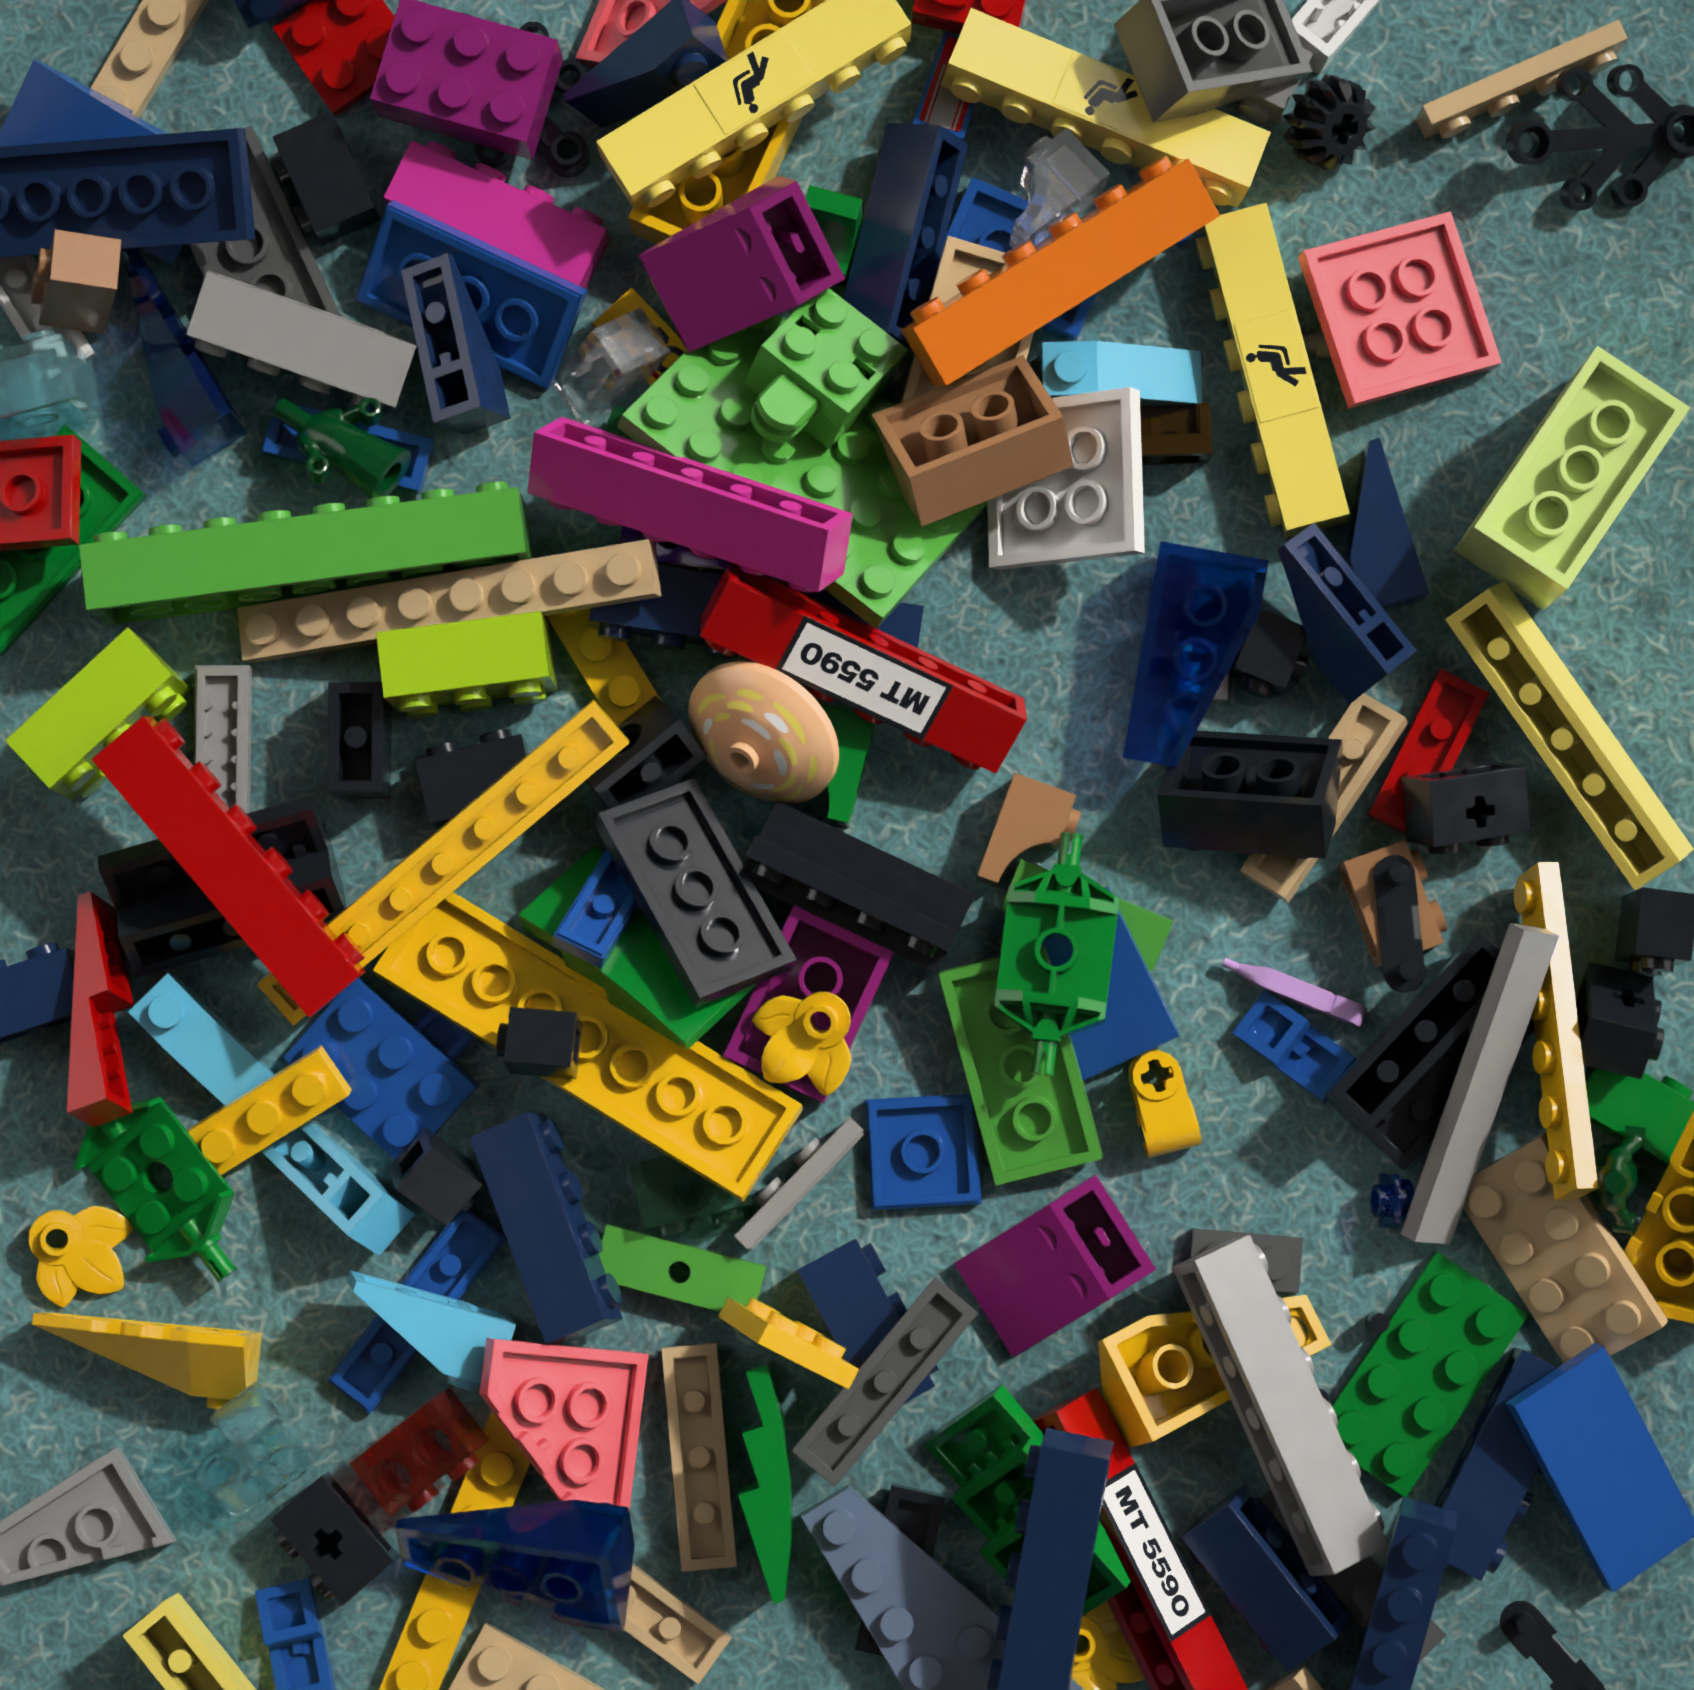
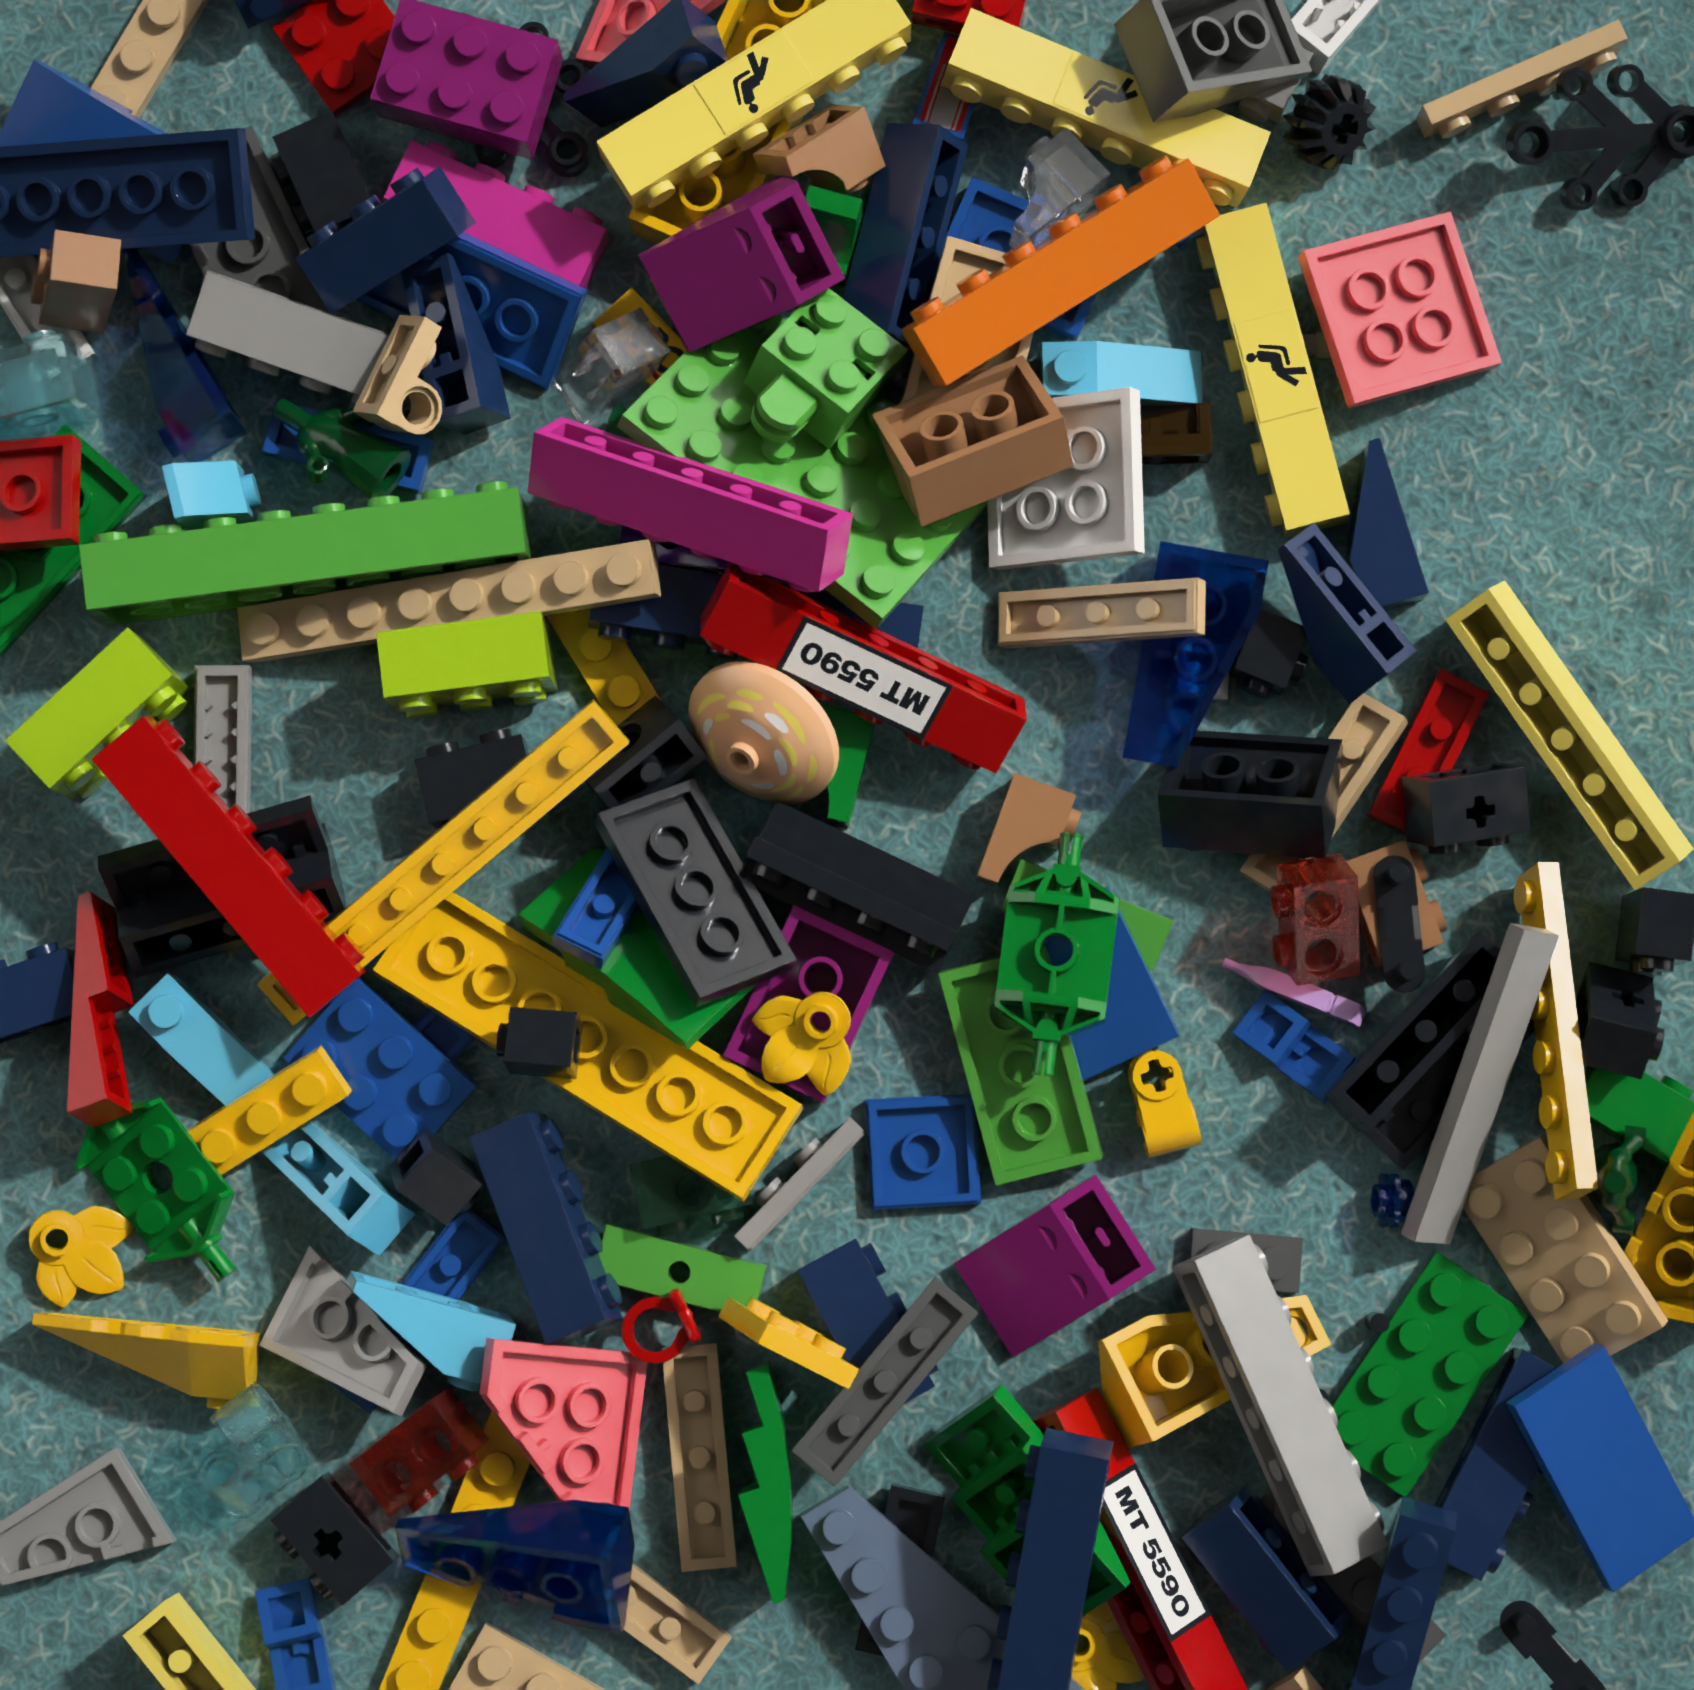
(210, 491): none -> medium azure slope
(341, 1337): none -> light grey wing
(358, 741): black brick -> none
(384, 237): none -> dark blue brick
(396, 376): none -> tan plate
(688, 1331): none -> red piece
(830, 147): none -> medium nougat arch
(1102, 613): none -> tan tile
(1327, 917): none -> clear red brick
(1571, 479): yellowish green brick -> none

